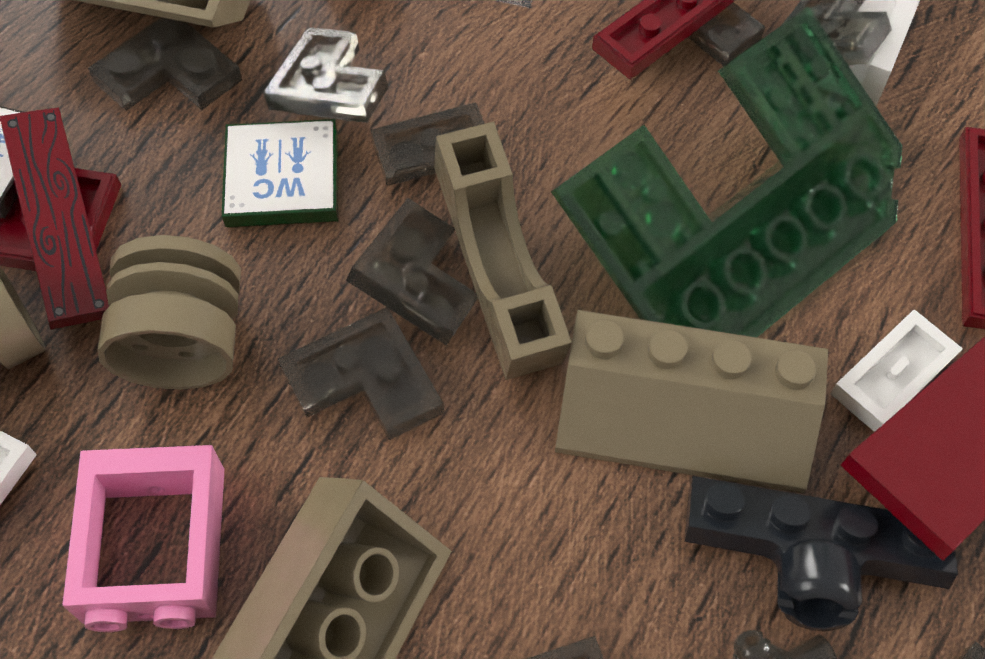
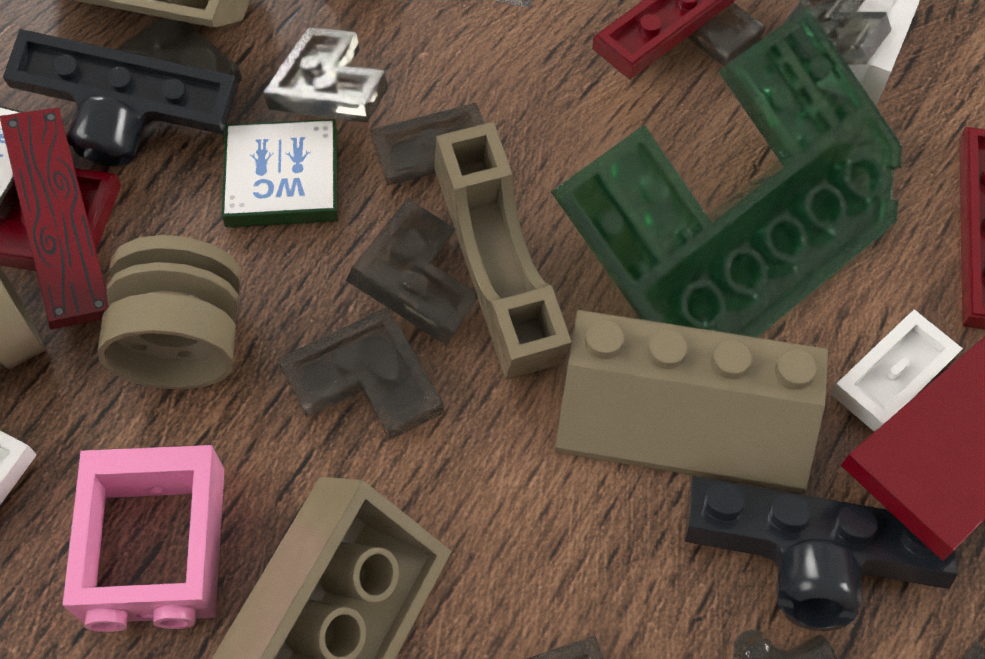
(117, 93): none -> black plate

